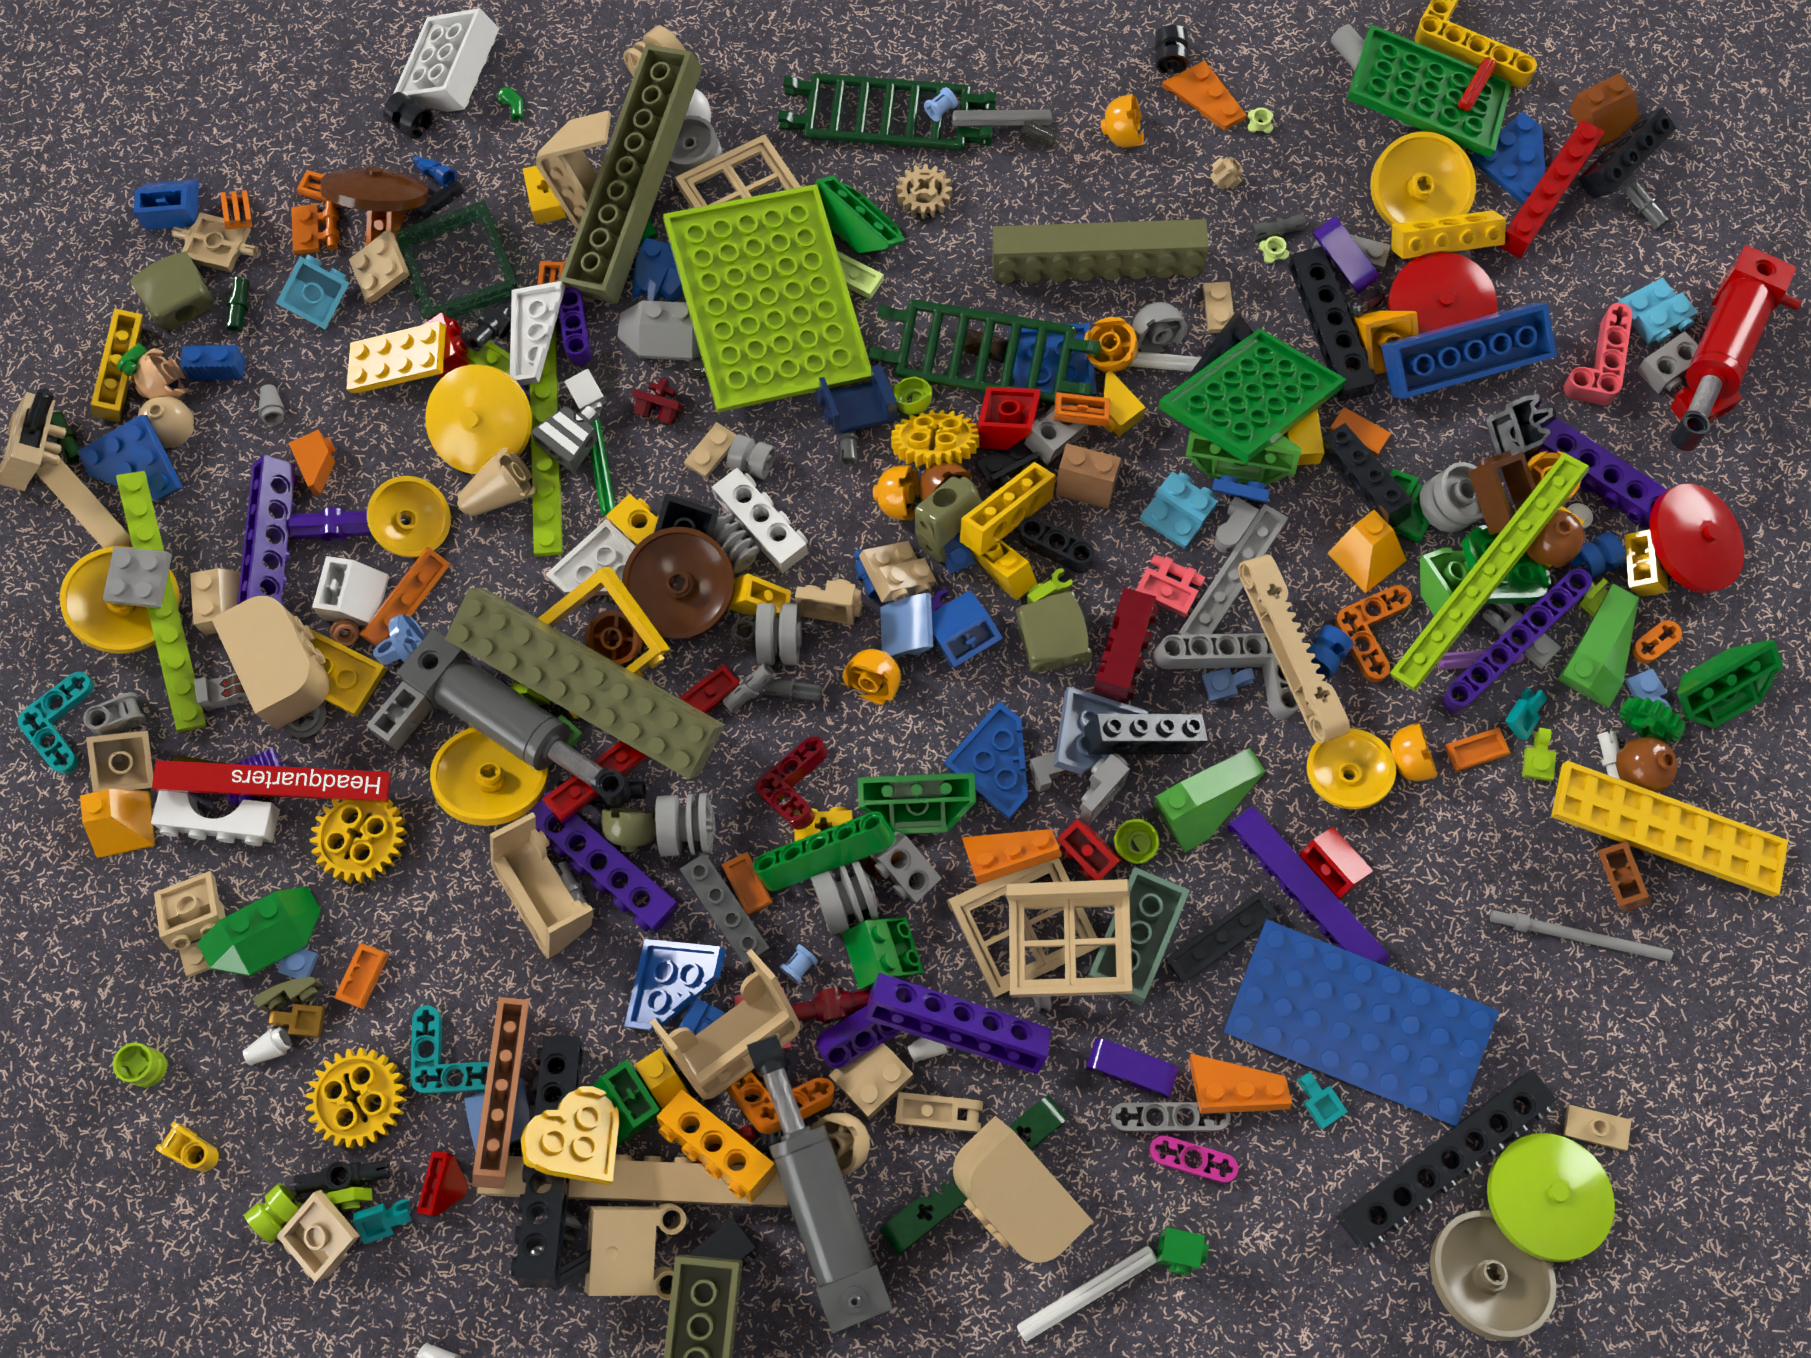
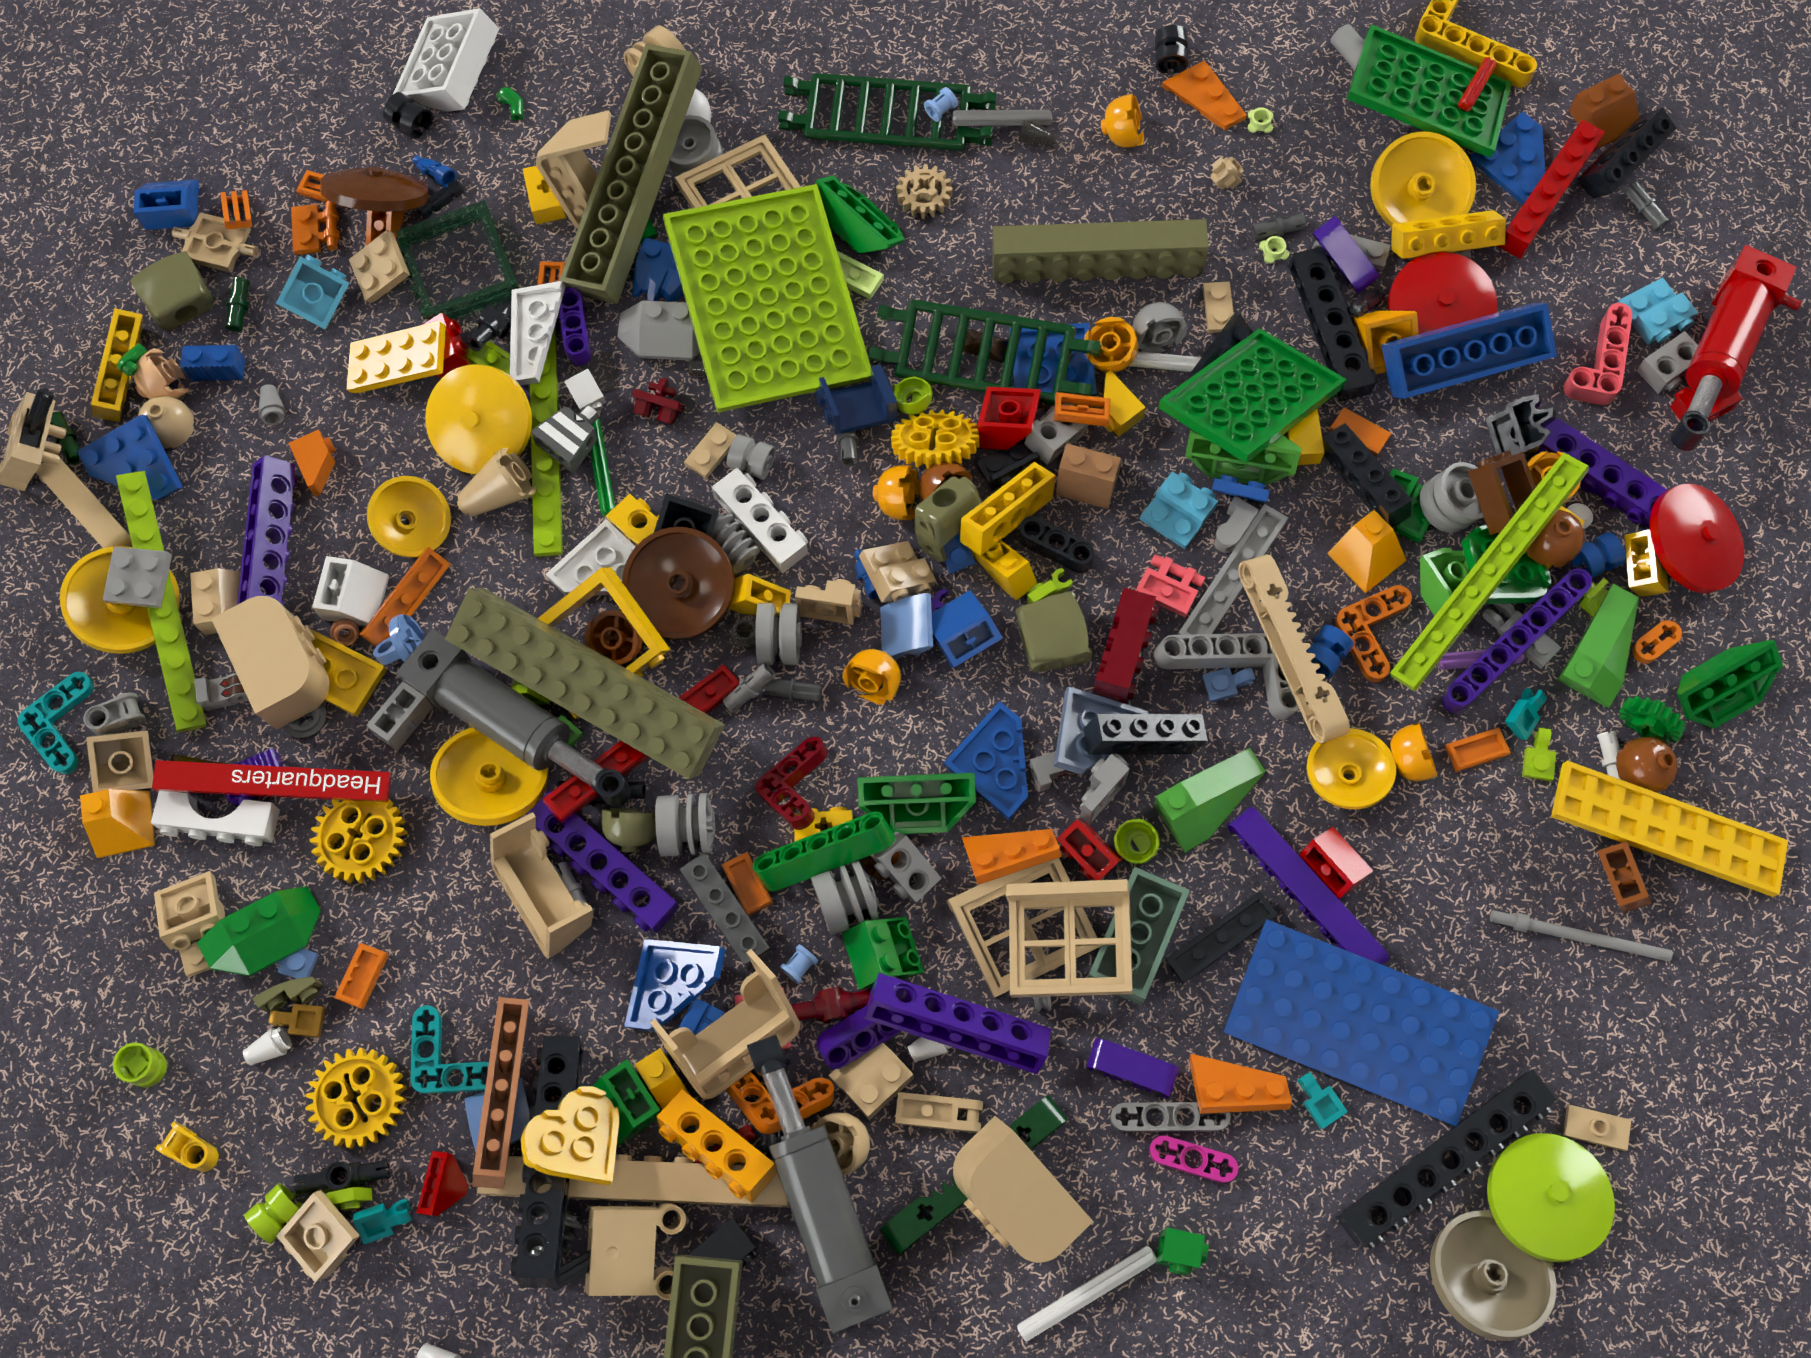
(329, 524): dark purple piece -> none
(1647, 685): medium blue plate -> none

